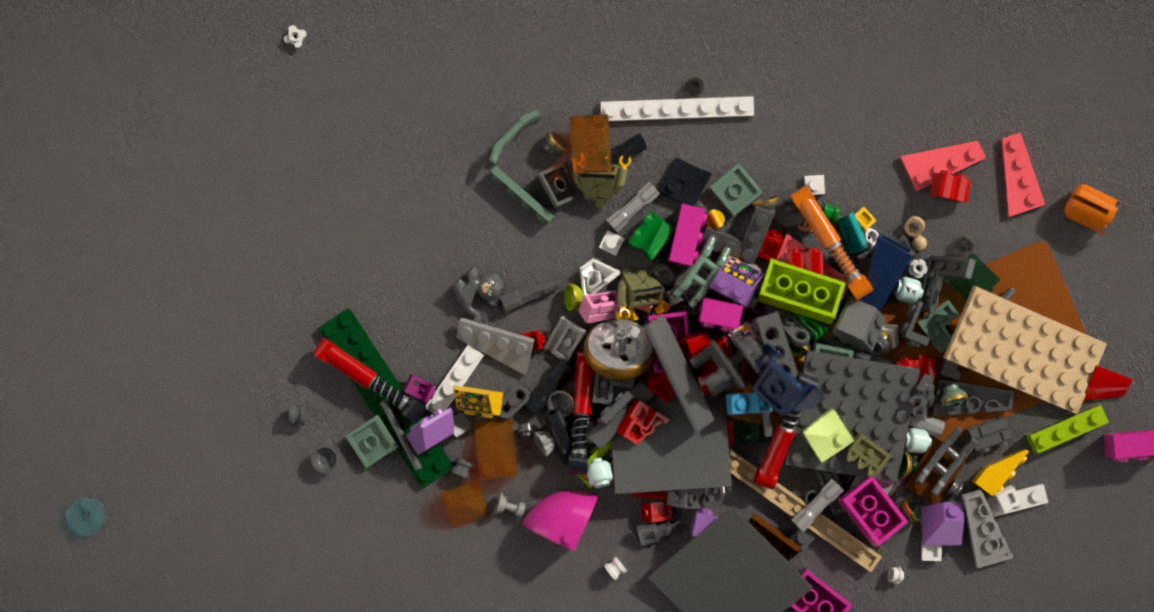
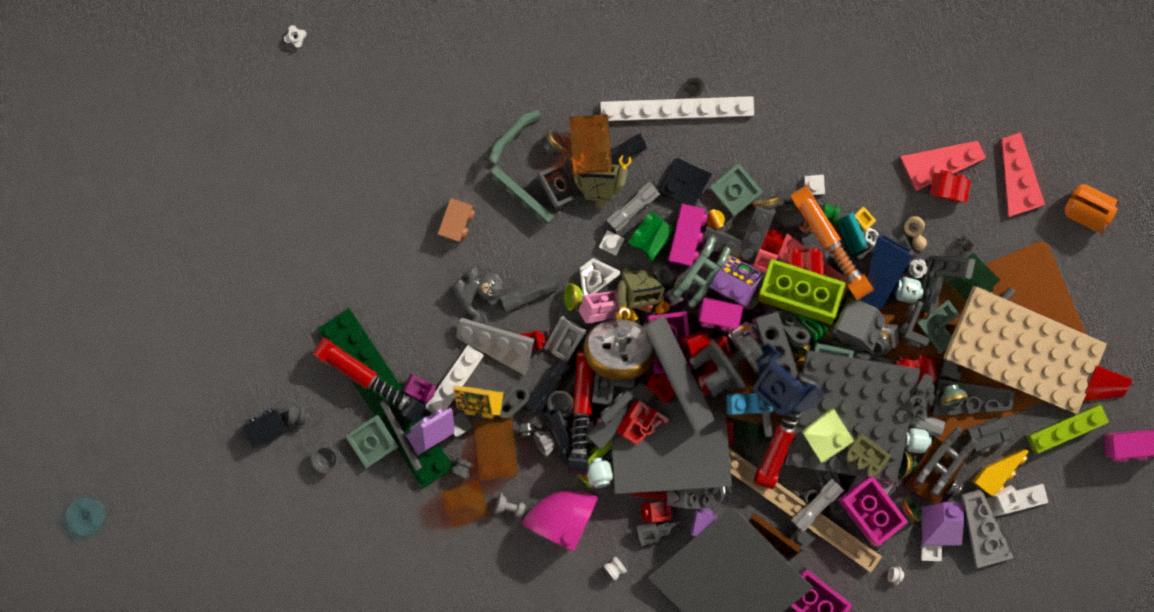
(265, 427): none -> black brick
(456, 220): none -> nougat brick
(763, 260): none -> coral plate

